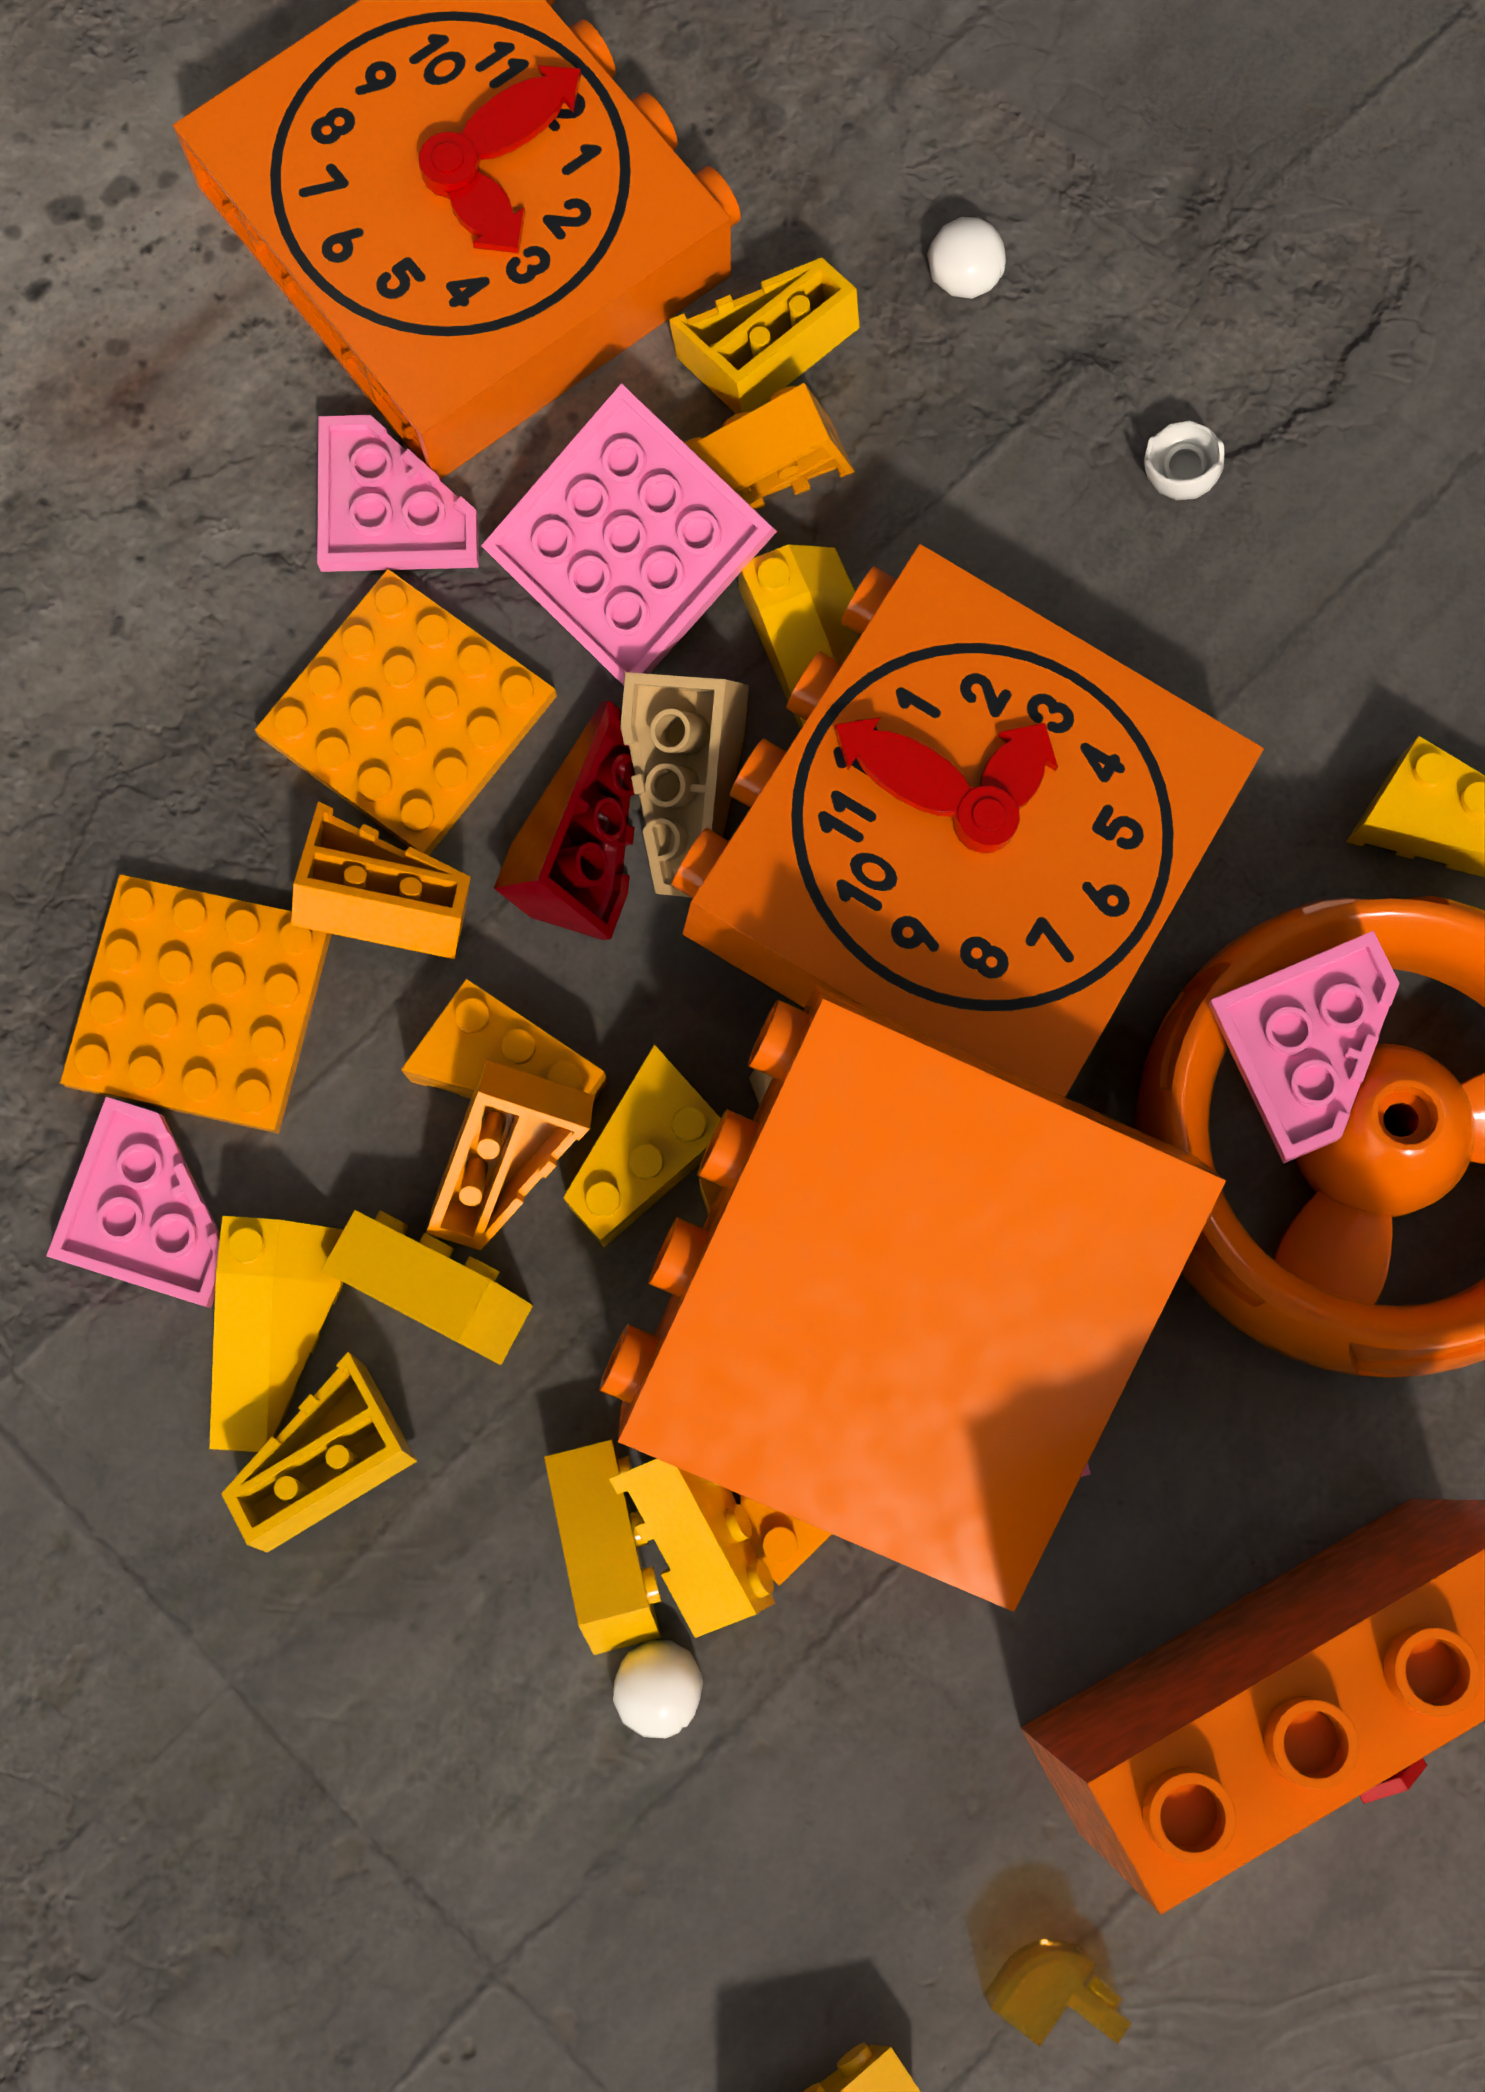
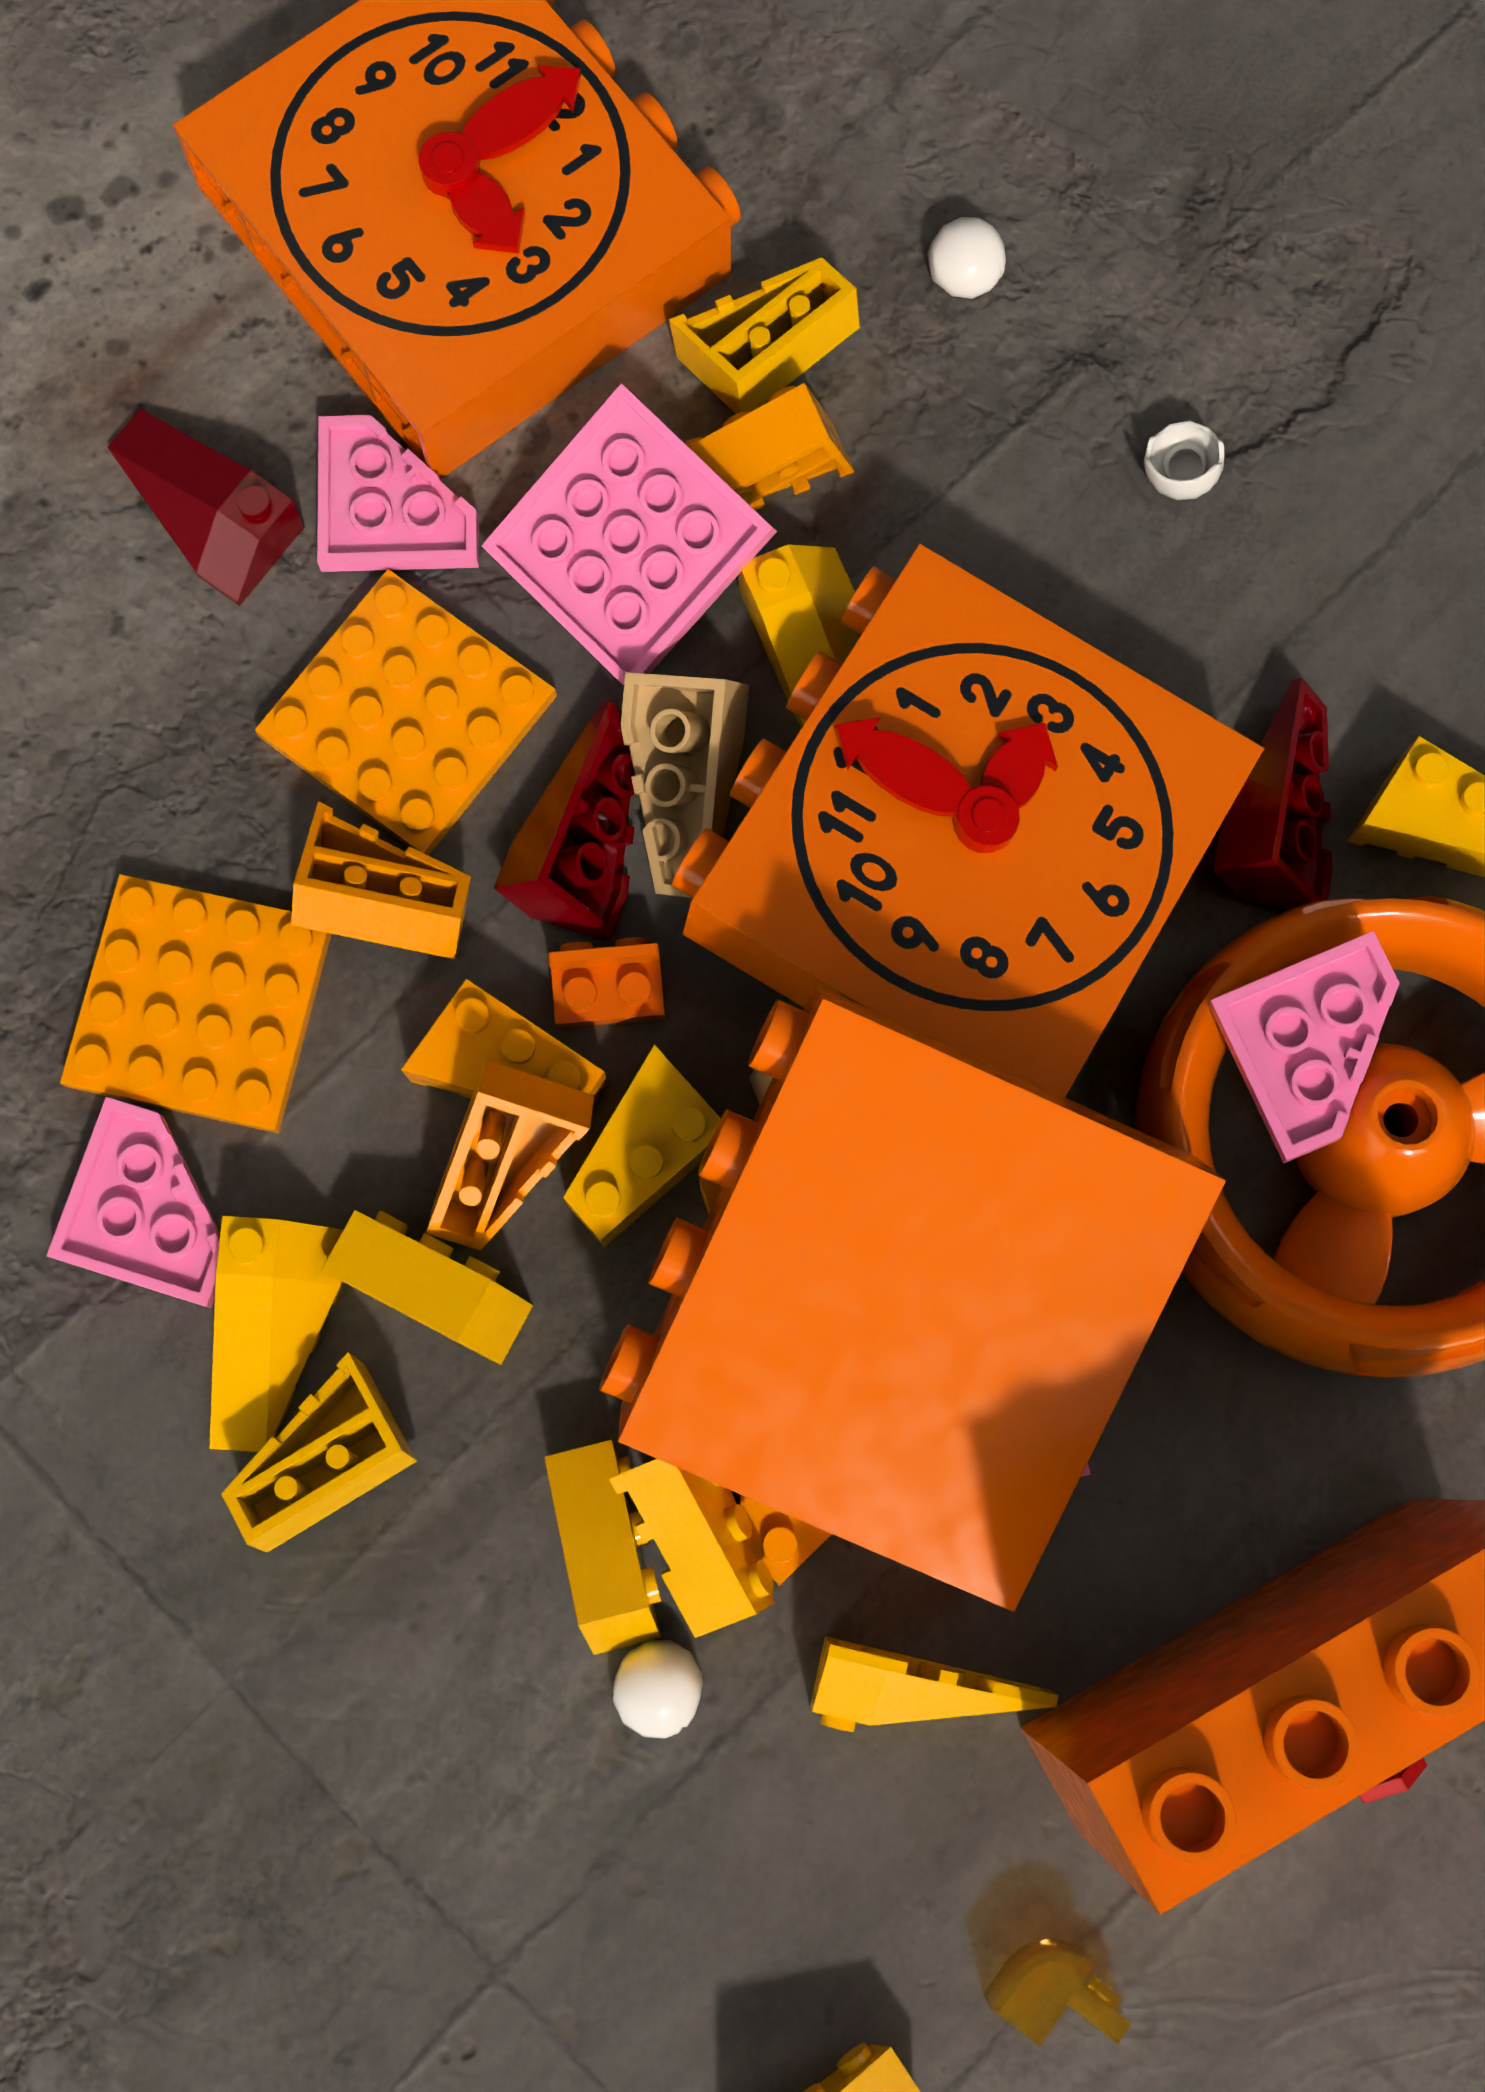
(212, 507): none -> dark red wedge
(606, 983): none -> orange bracket
(890, 1687): none -> yellow wedge
(1273, 830): none -> dark red wedge

